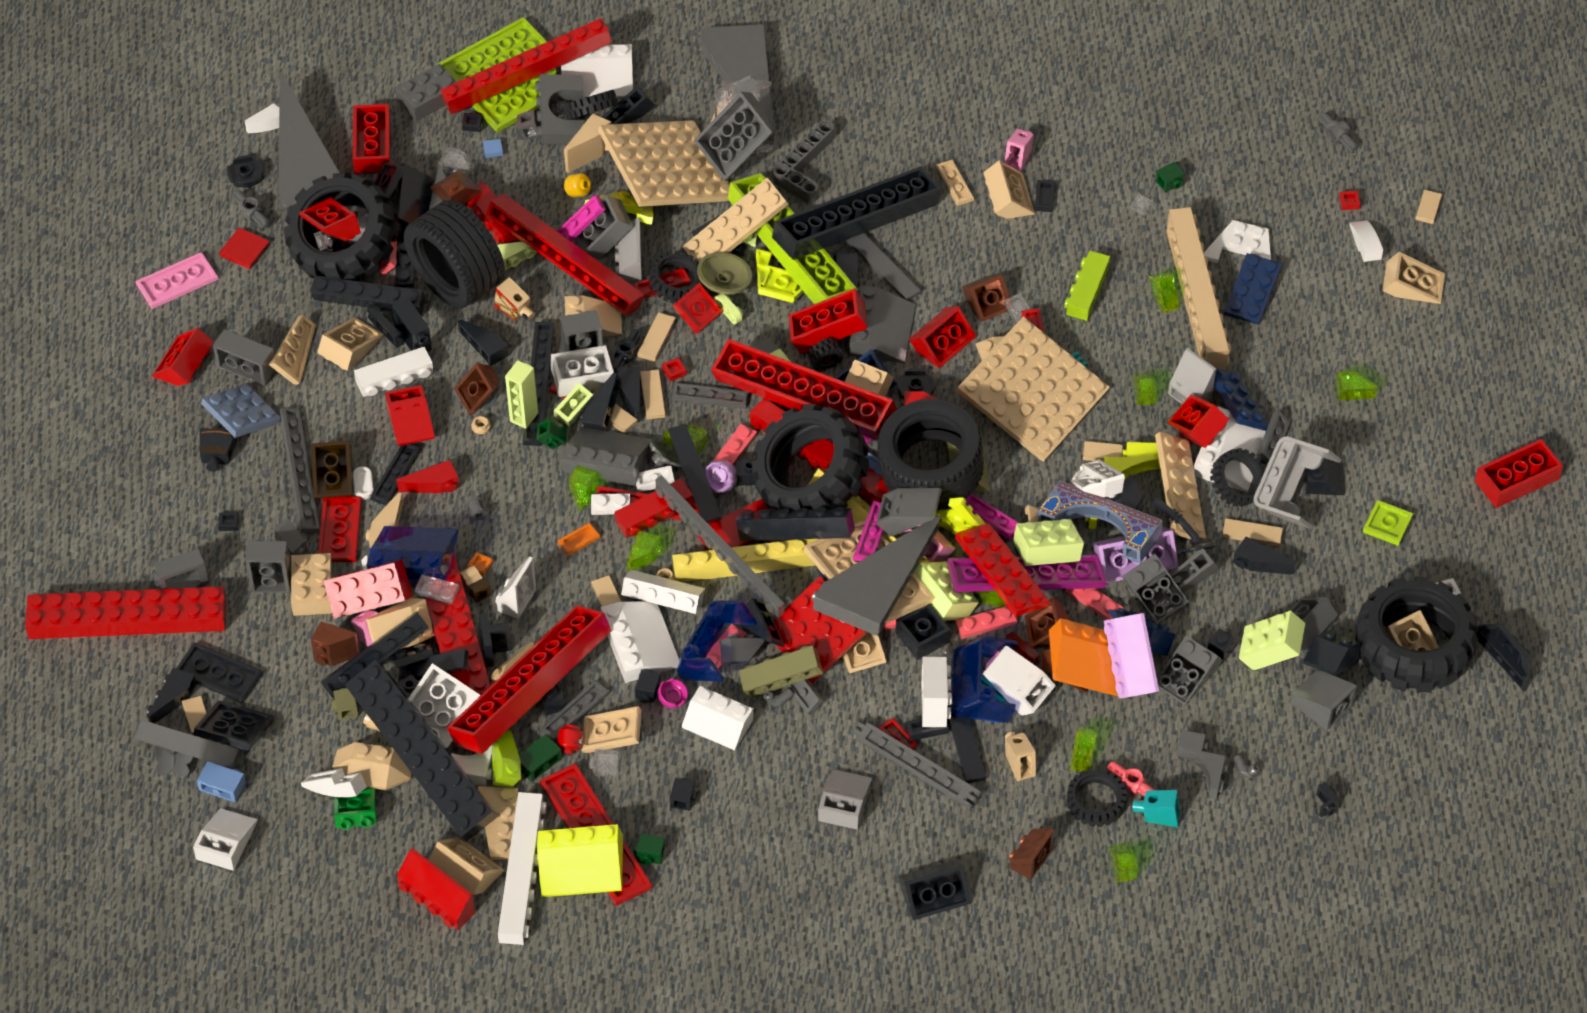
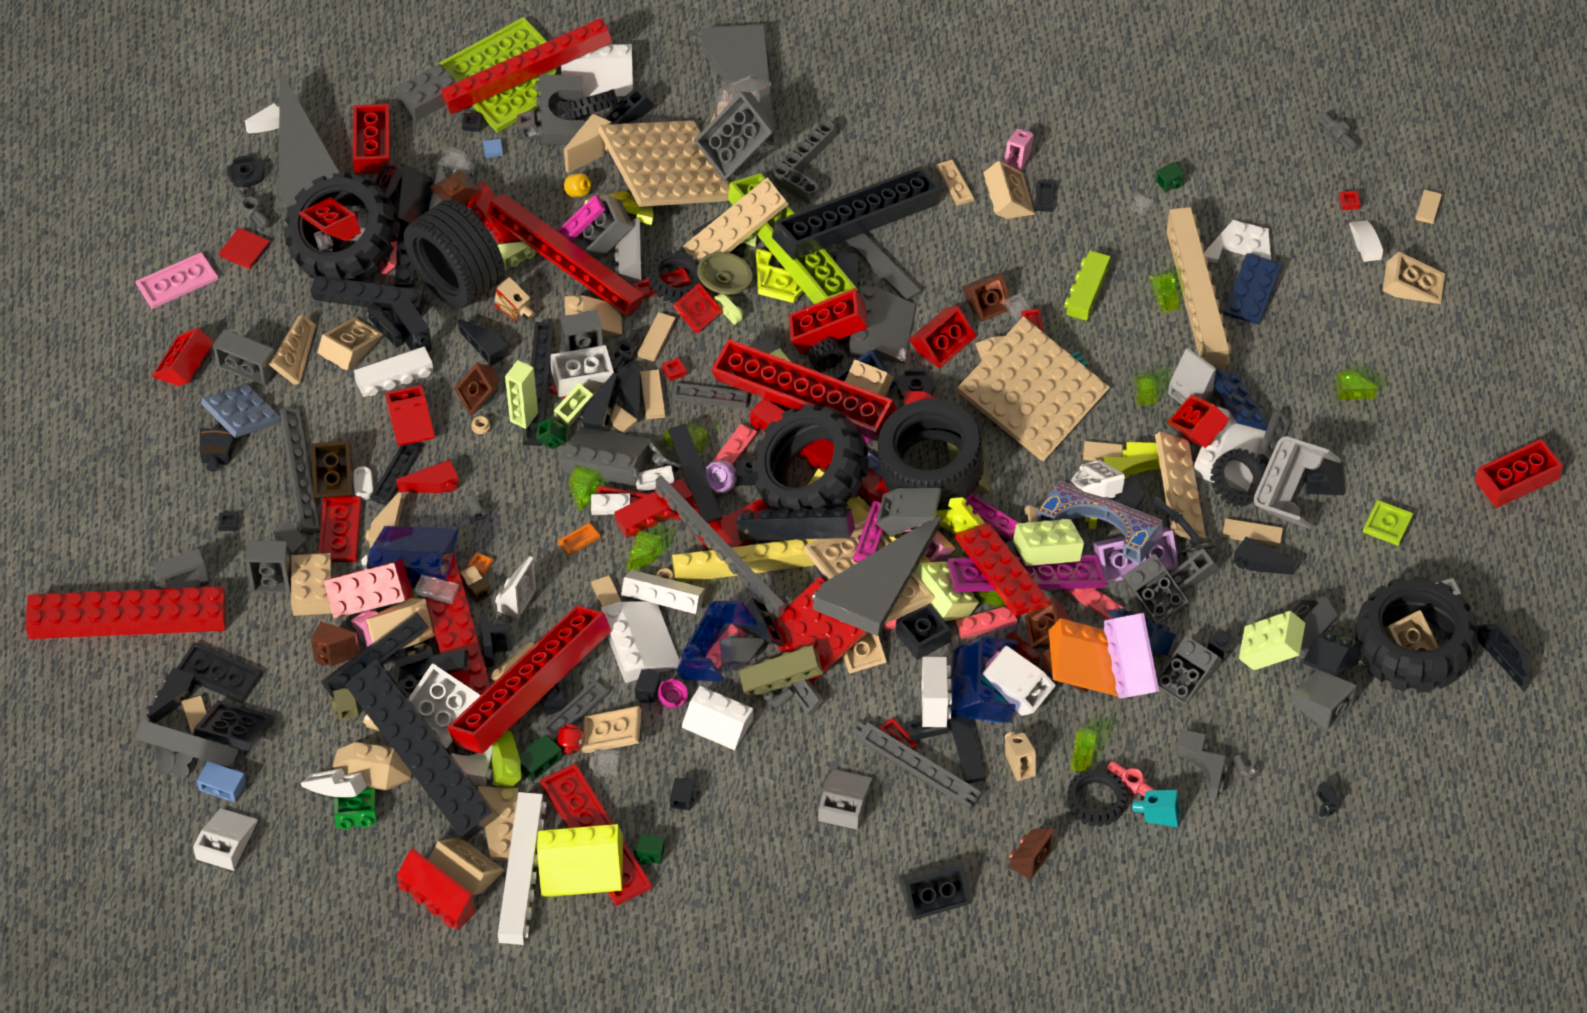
(1123, 862): clear neon green slope -> none

